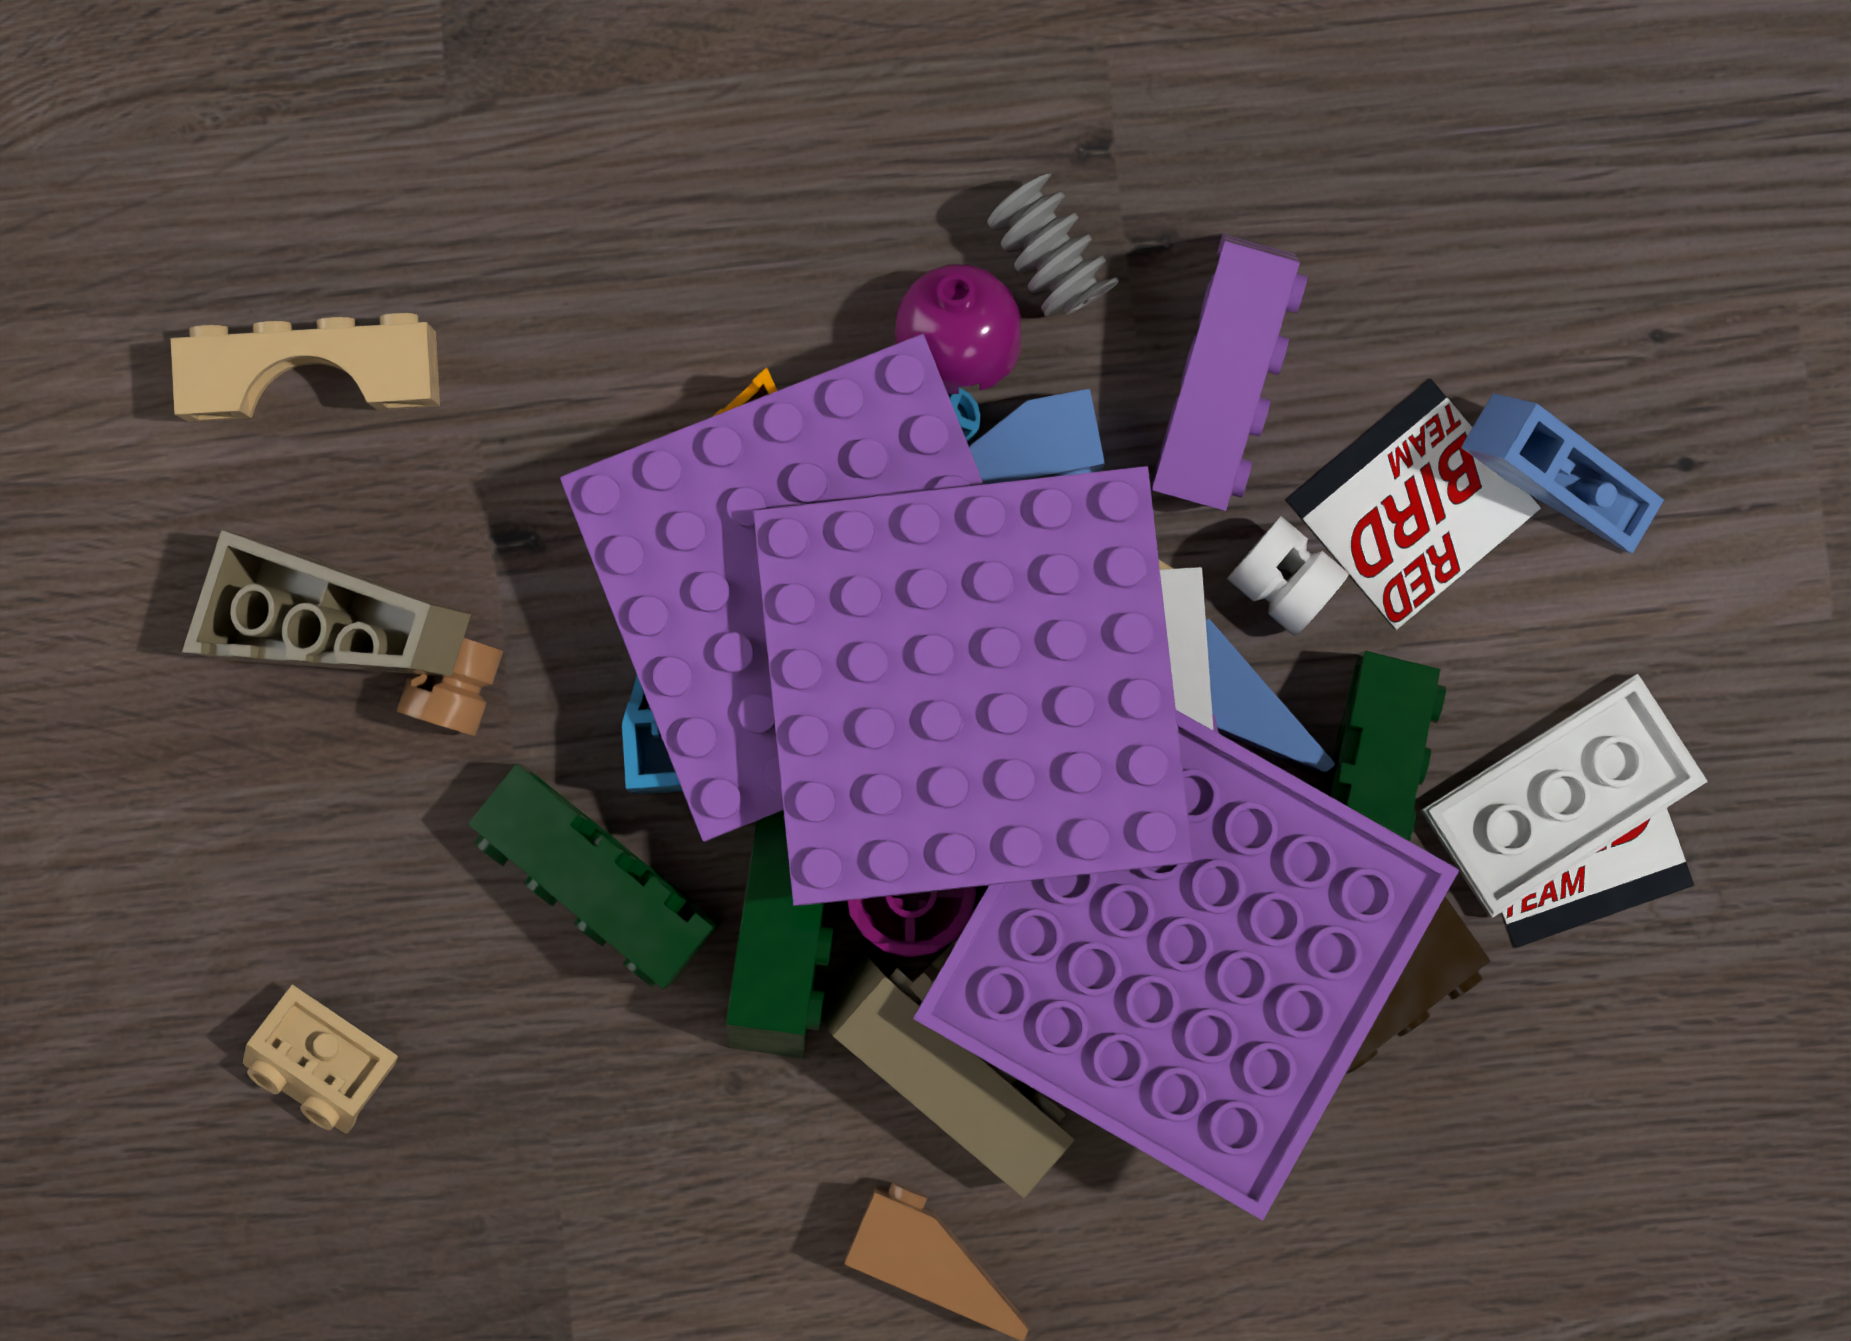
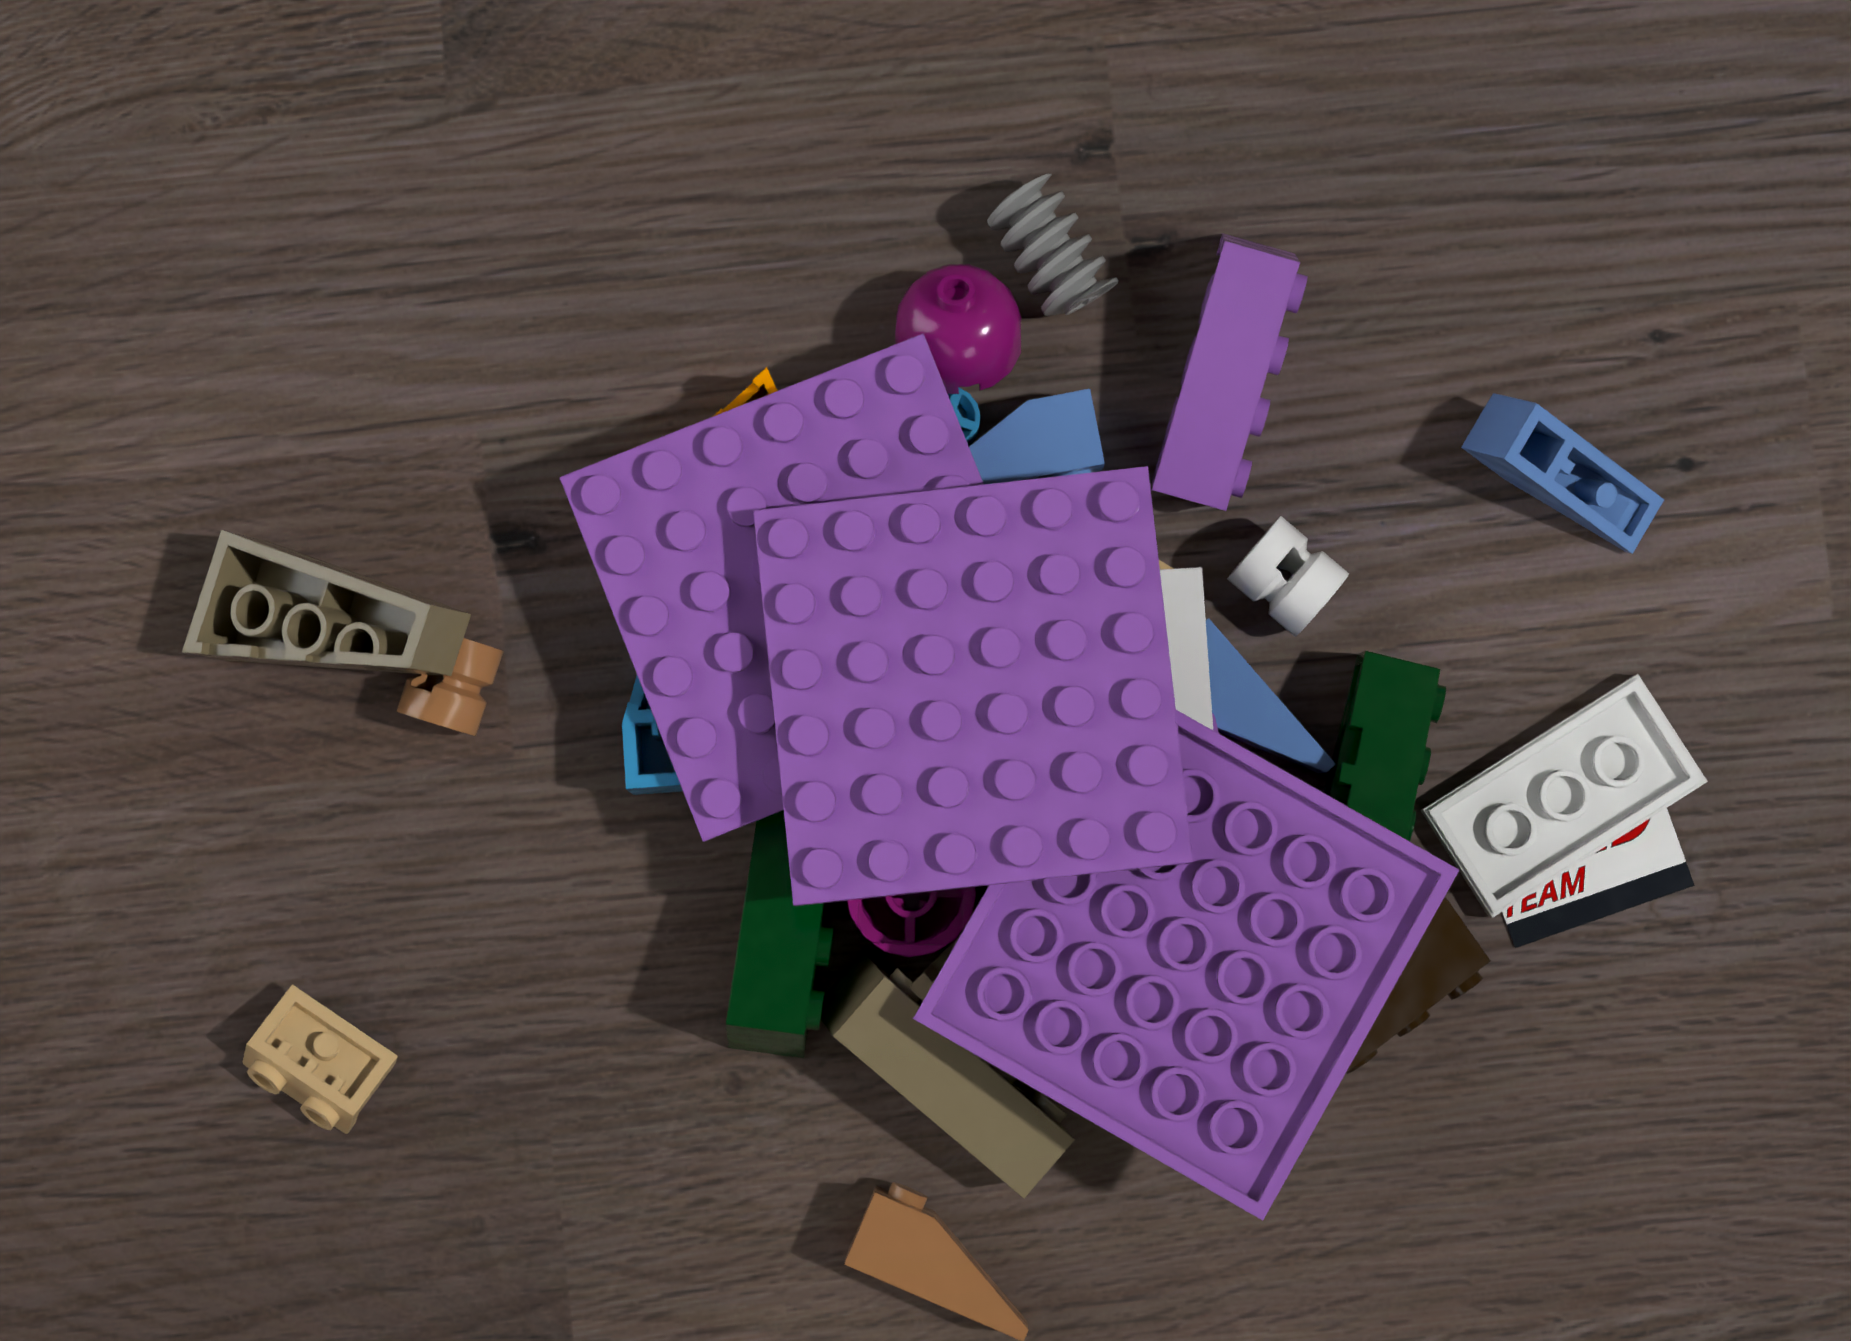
(226, 374): tan arch -> none
(593, 876): dark green wedge -> none
(1411, 505): sticker -> none

